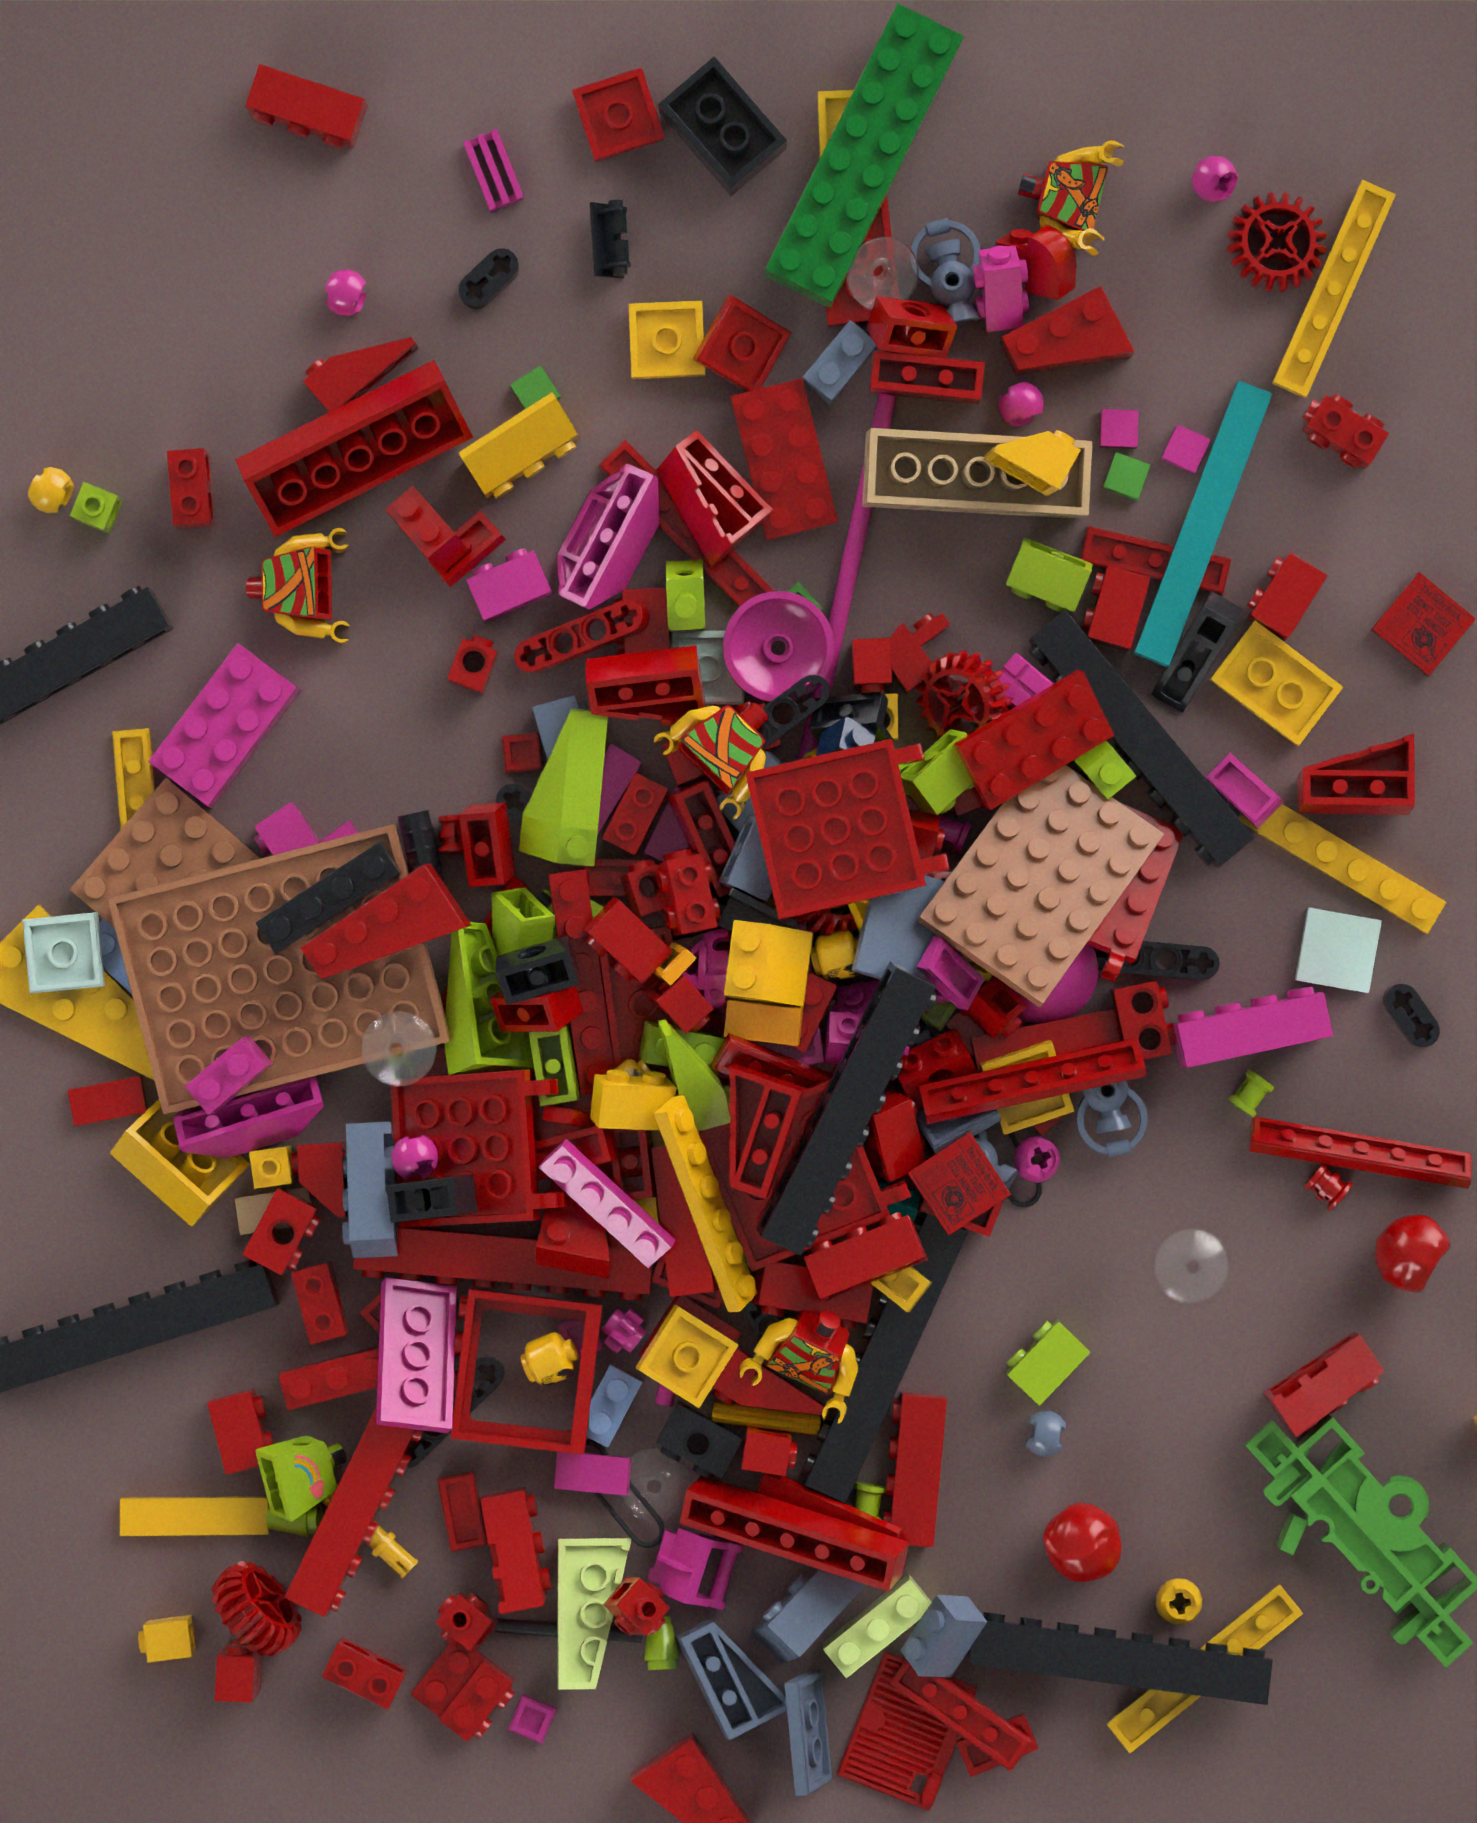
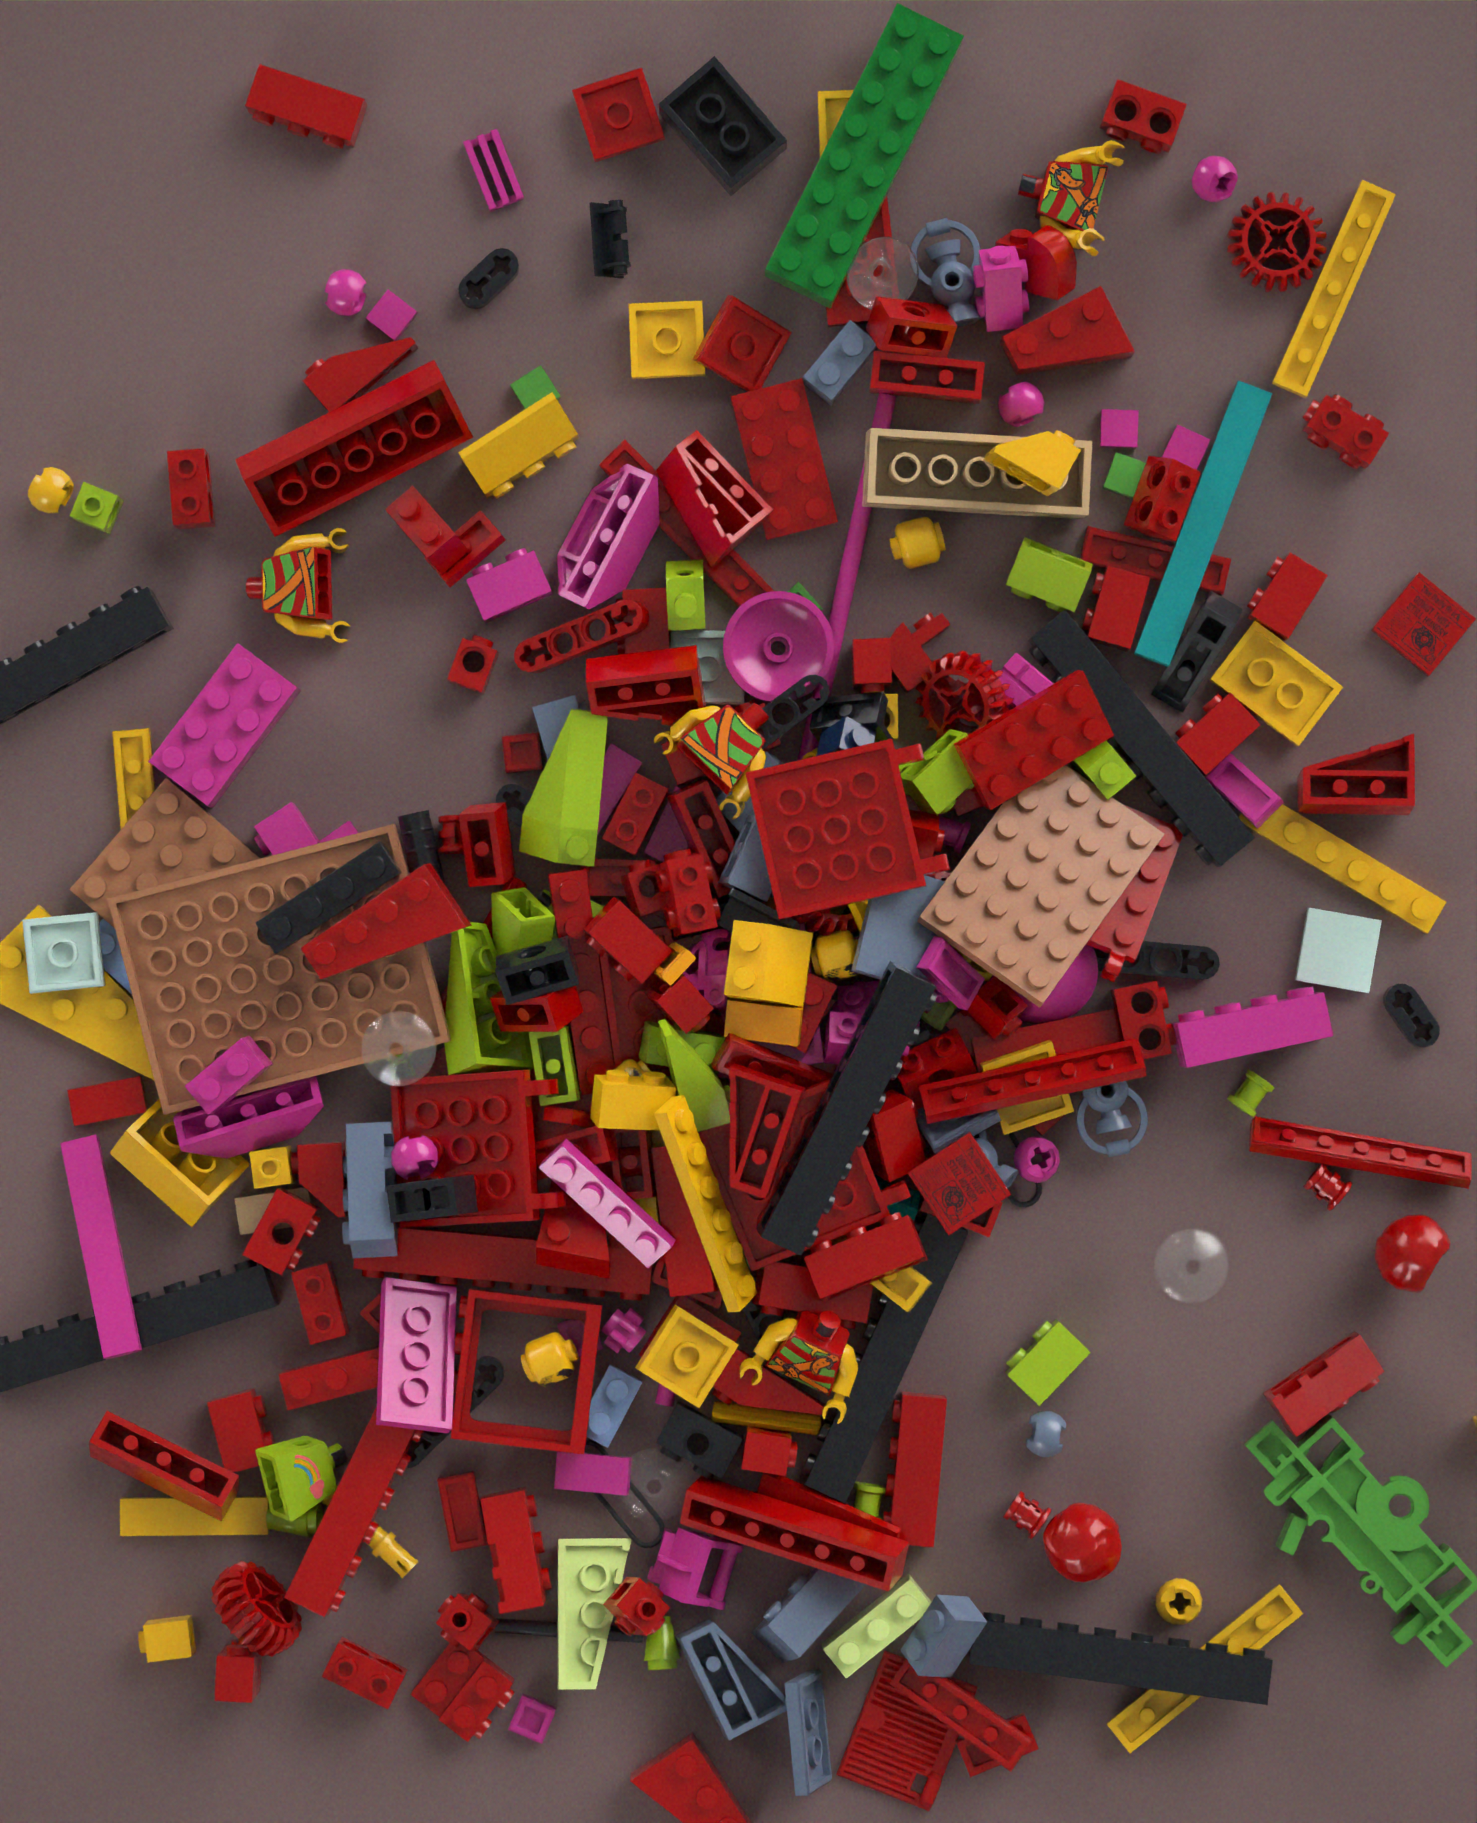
(101, 1247): none -> dark pink tile
(164, 1465): none -> red brick
(391, 315): none -> dark pink tile
(917, 542): none -> yellow head
(1027, 1514): none -> red bush
(1145, 106): none -> red brick
(1162, 498): none -> red brick
(1216, 733): none -> red brick

